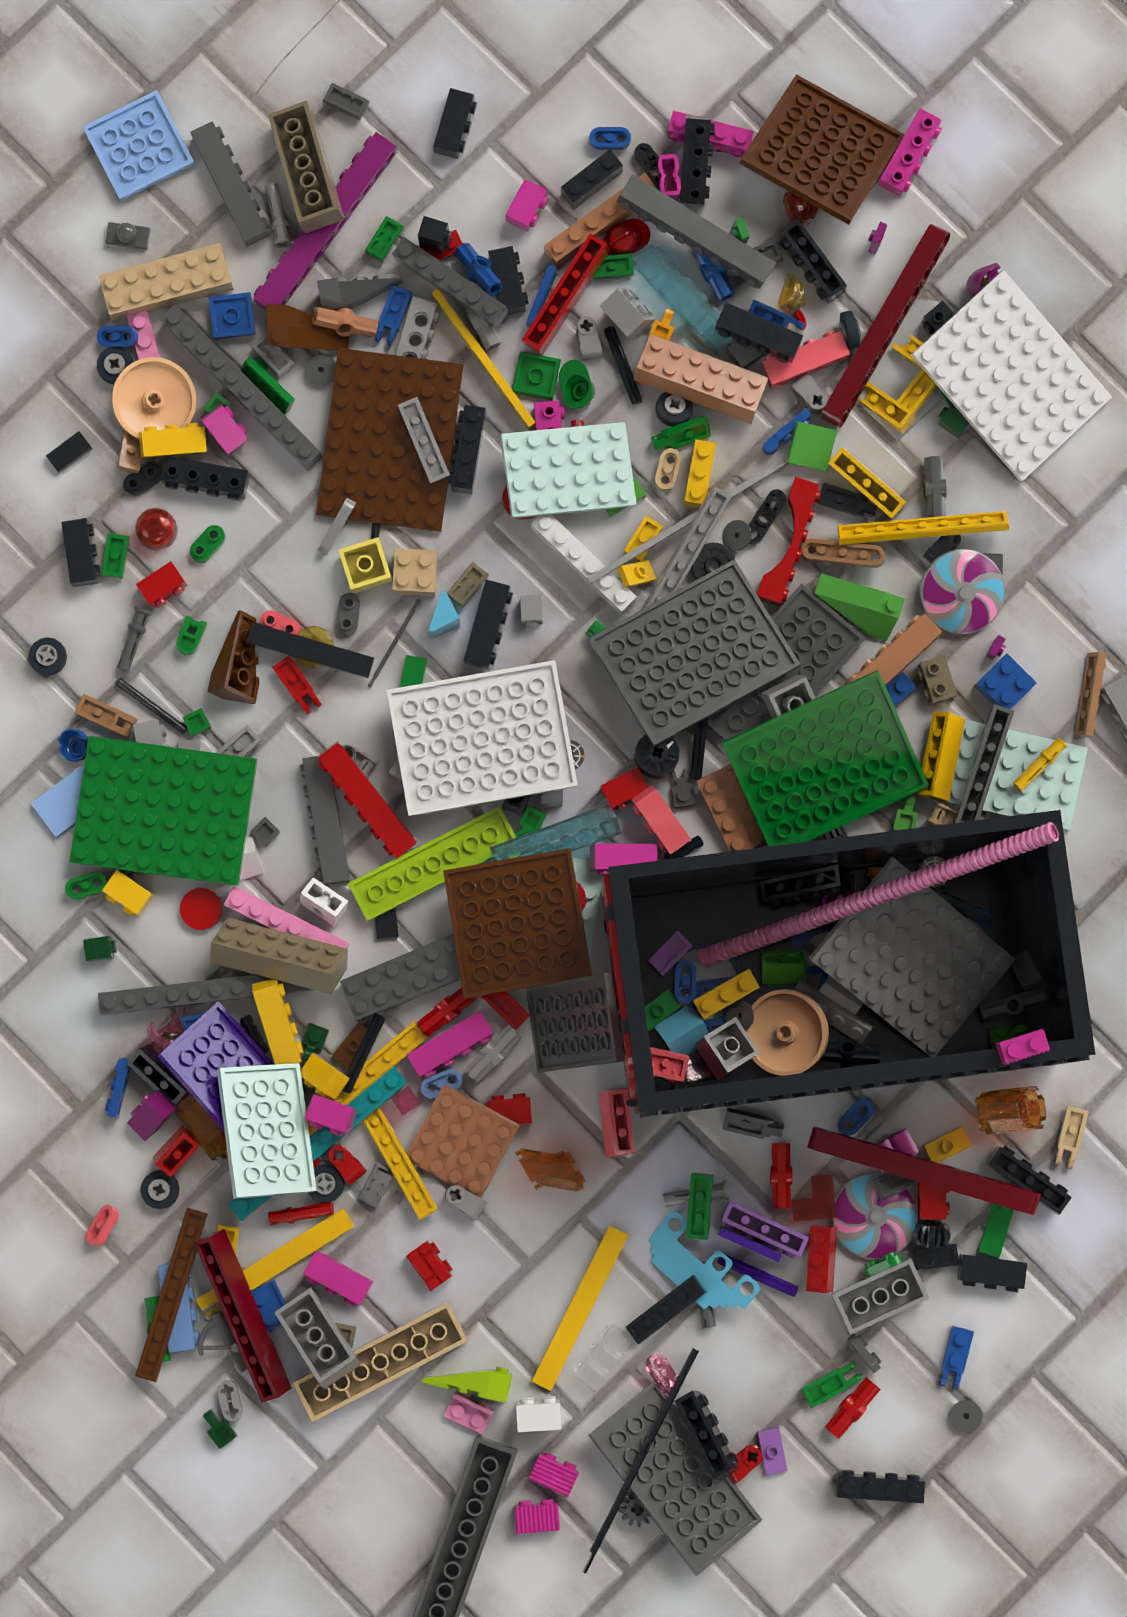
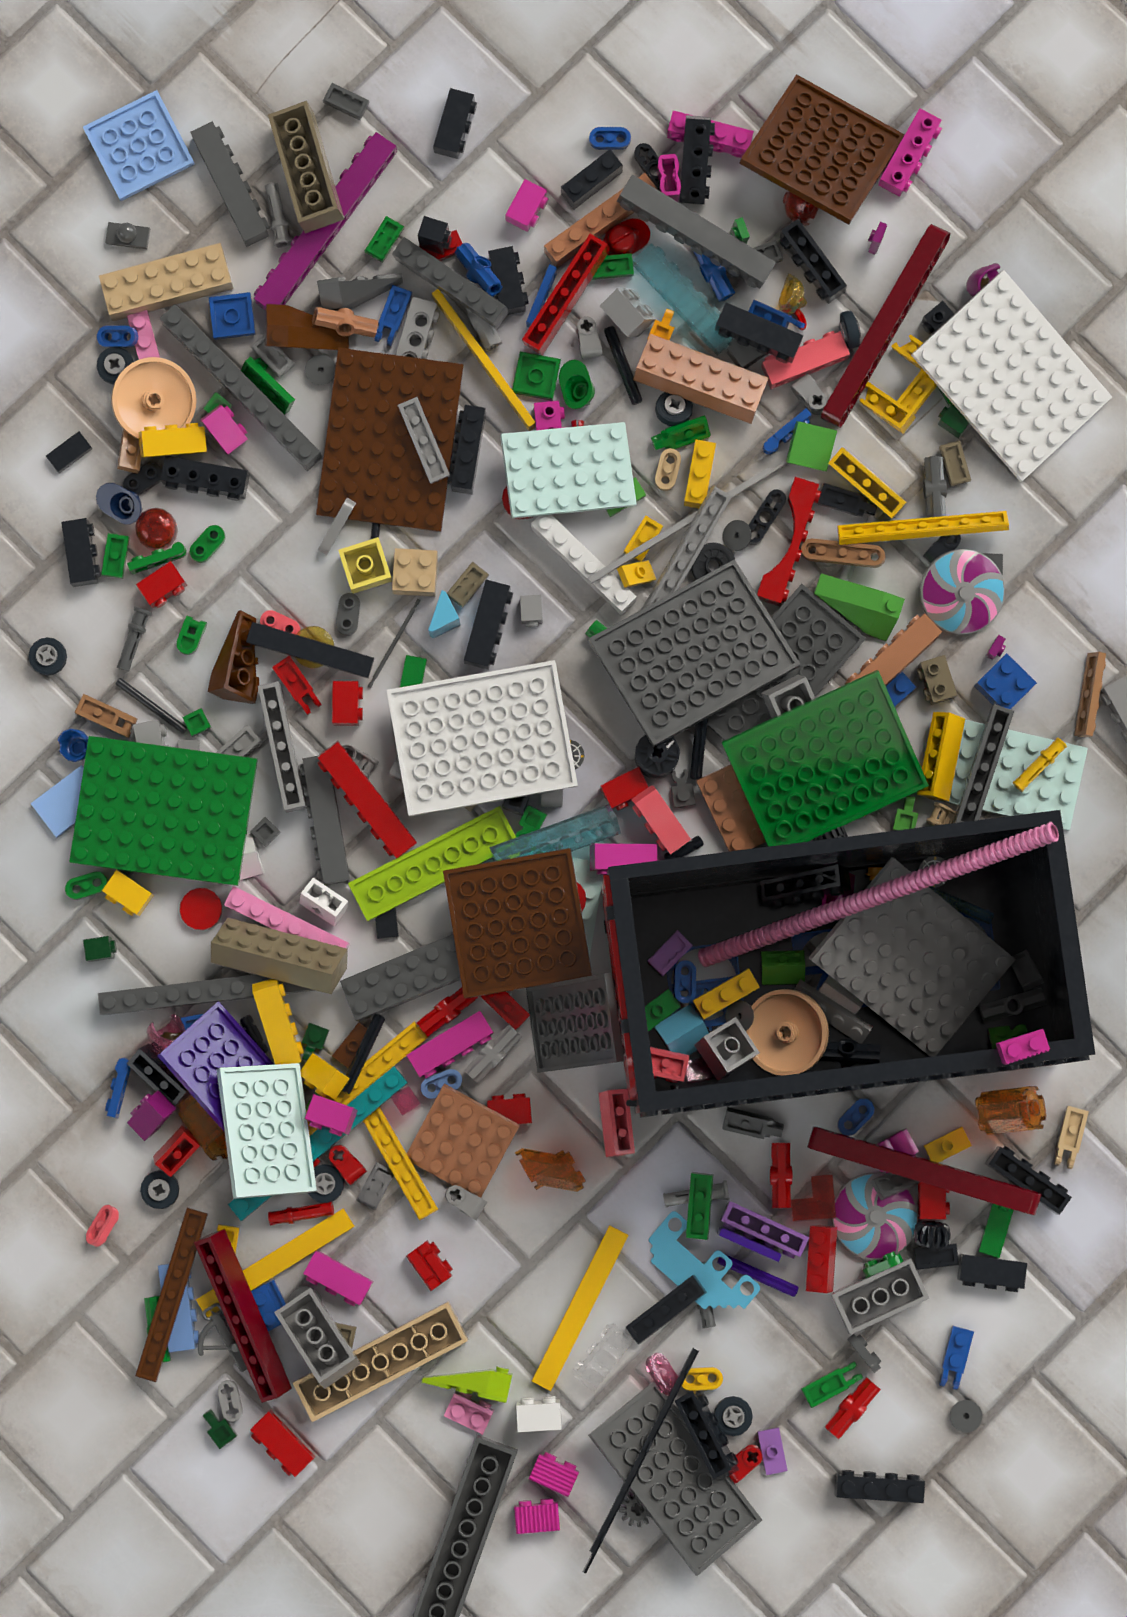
(119, 503): none -> dark blue piece
(157, 558): none -> green plate
(281, 1444): none -> red brick
(282, 747): none -> light grey brick
(346, 703): none -> red brick
(701, 1379): none -> yellow plate
(739, 1418): none -> black wheel
(955, 463): none -> dark tan plate

